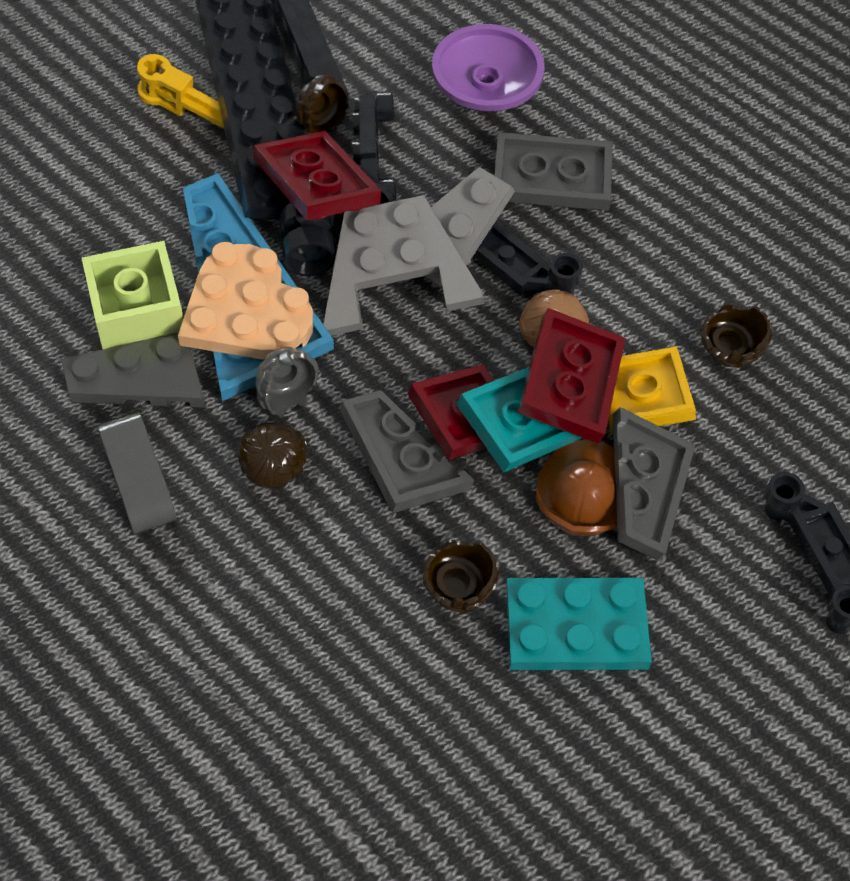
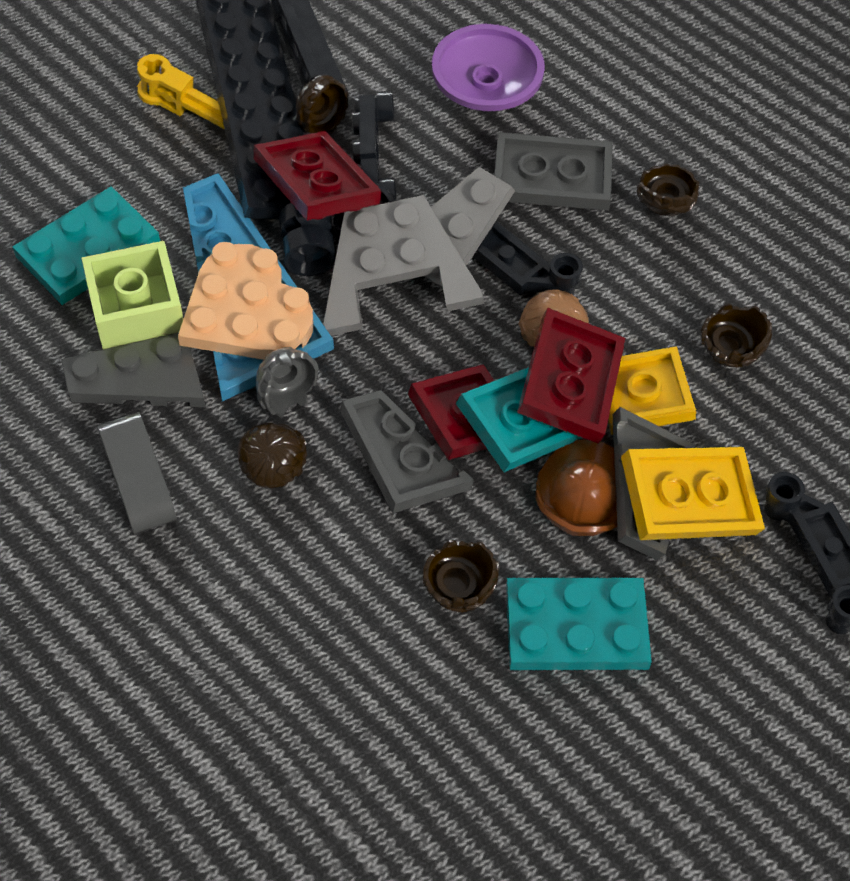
(90, 229): none -> teal plate
(668, 189): none -> dark brown hair
(692, 493): none -> yellow plate

